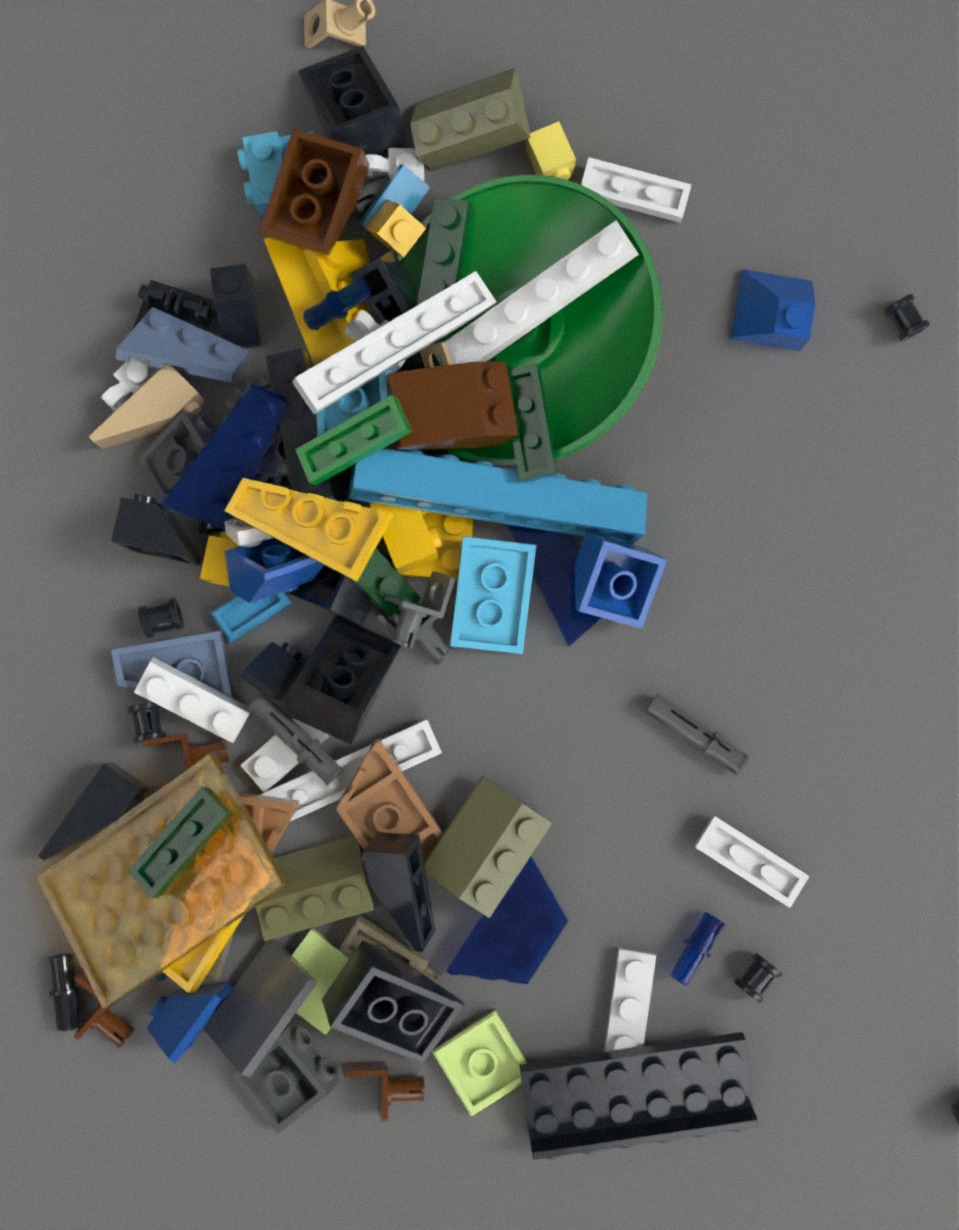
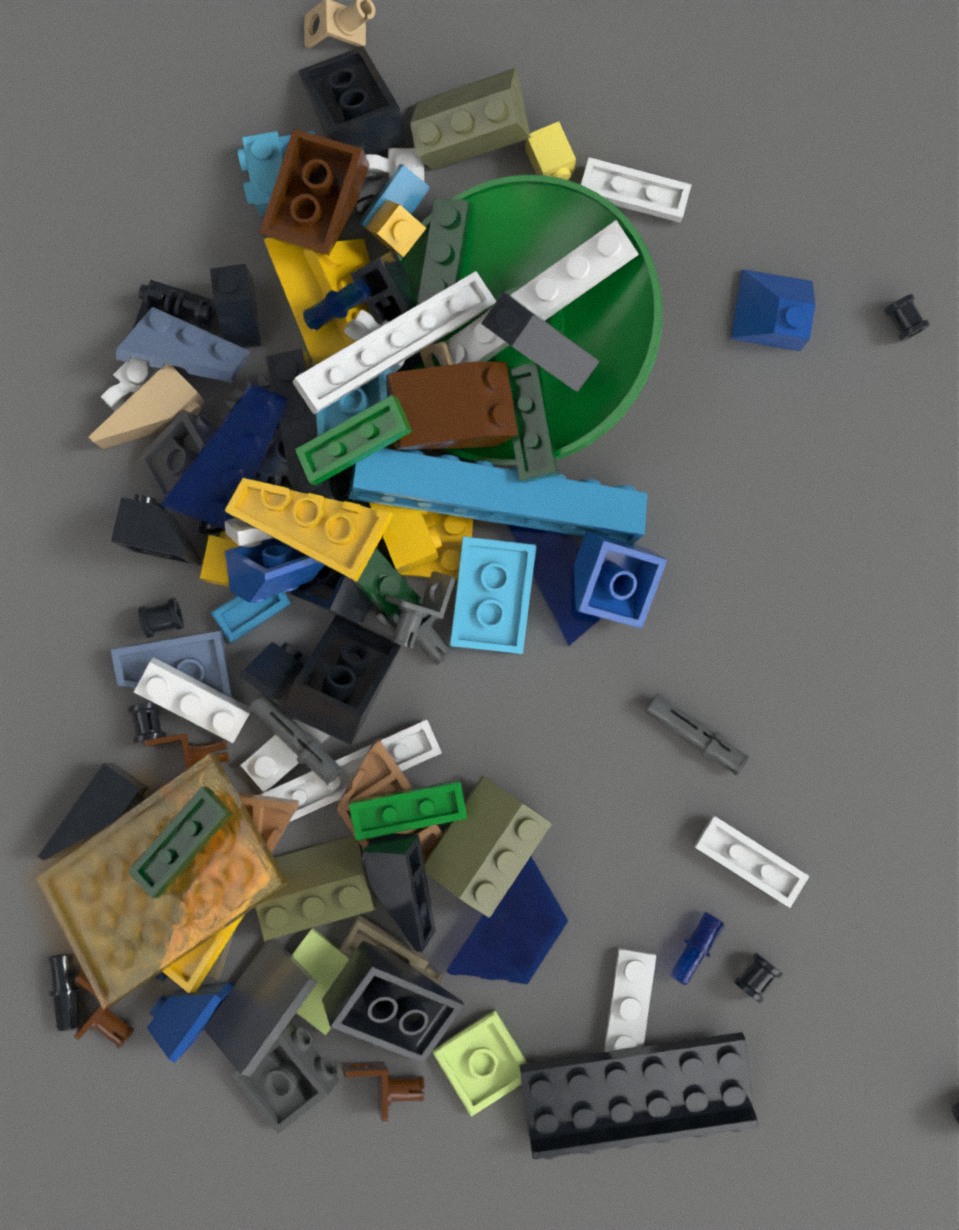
(407, 809): none -> green plate
(540, 341): none -> slope

